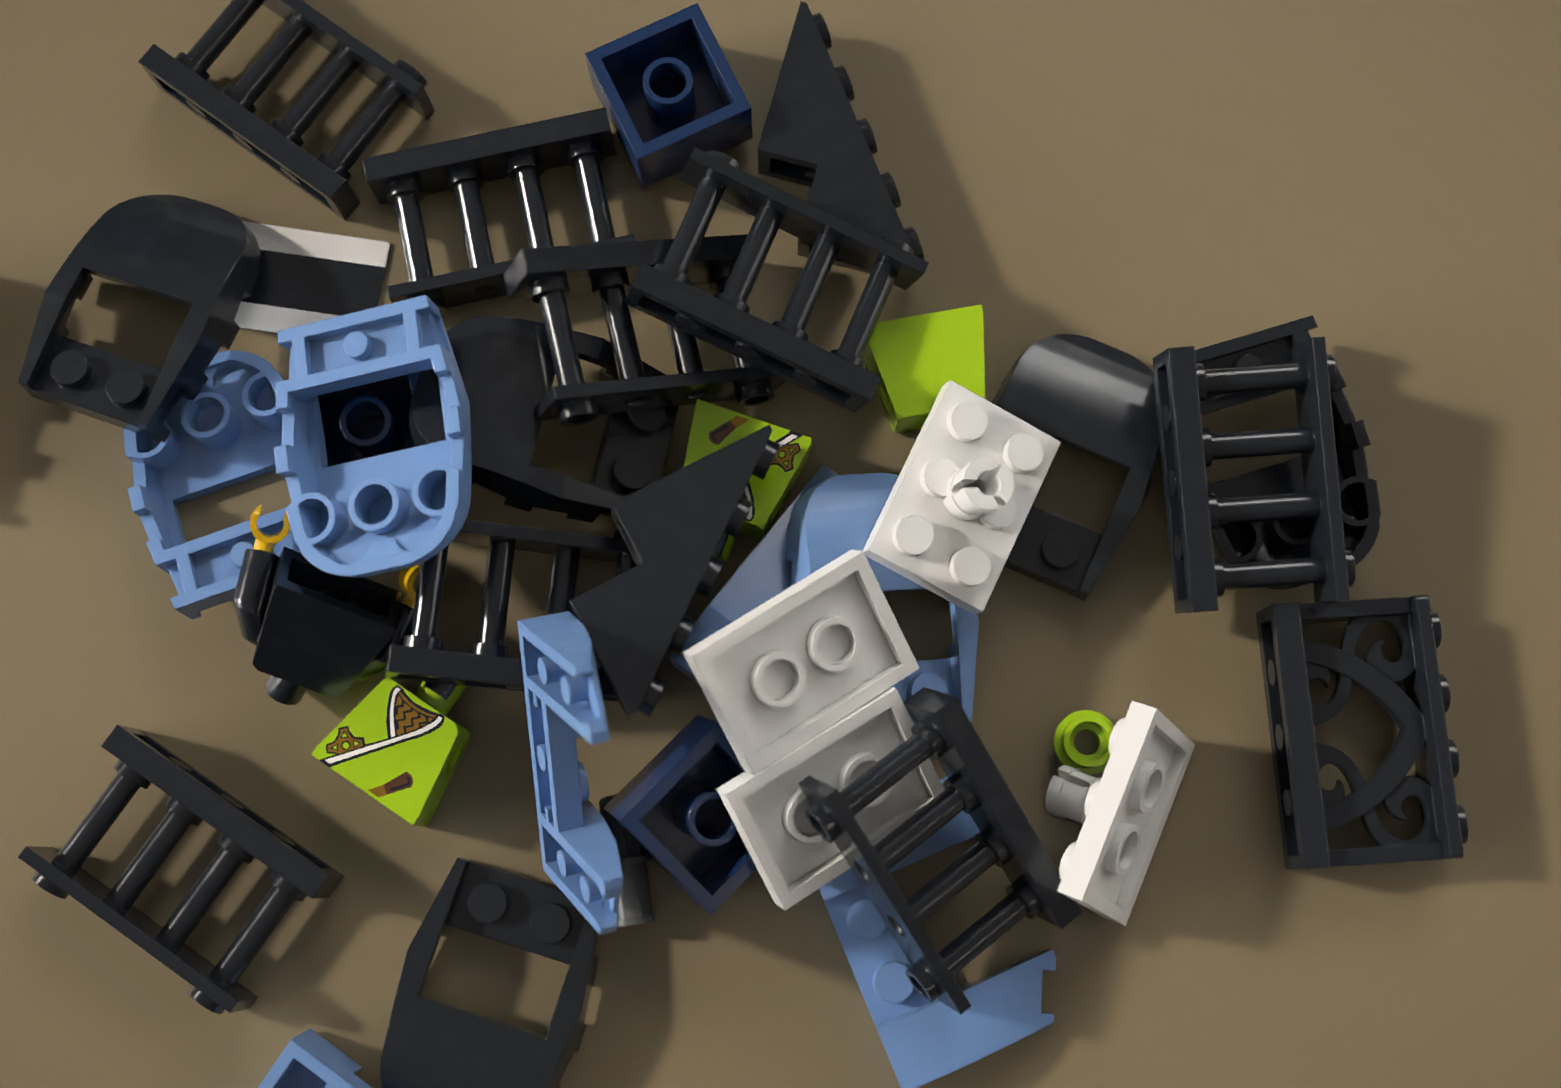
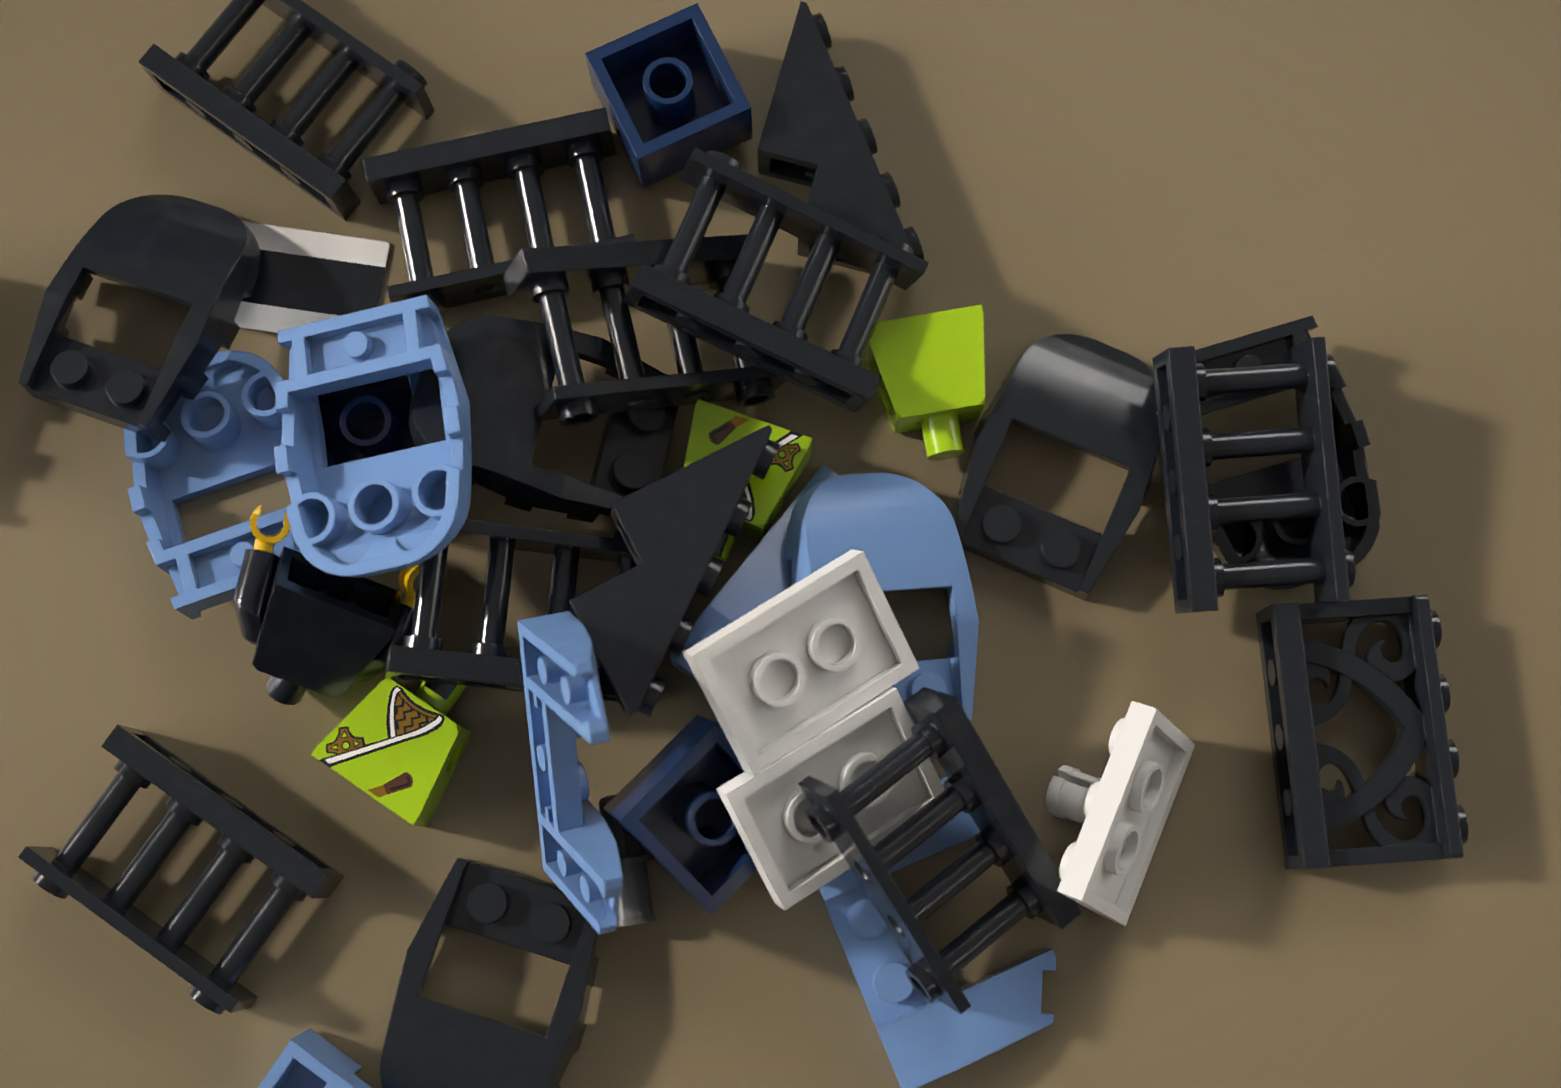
(961, 498): white plate -> none
(1064, 736): lime plate -> none

